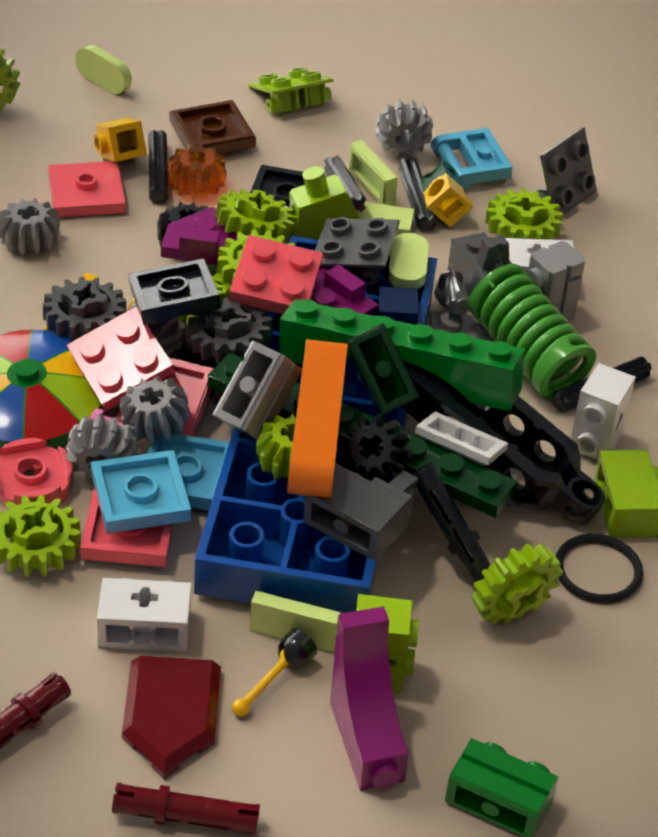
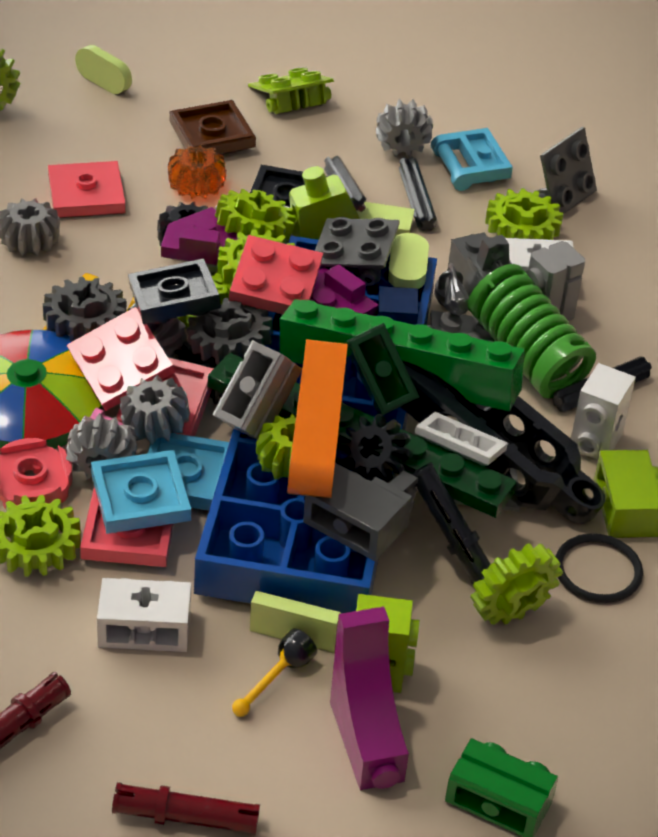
(120, 139): yellow brick -> none
(158, 166): black axle -> none
(171, 709): dark red tile -> none
(372, 173): yellowish green tile -> none
(445, 194): yellow leg -> none

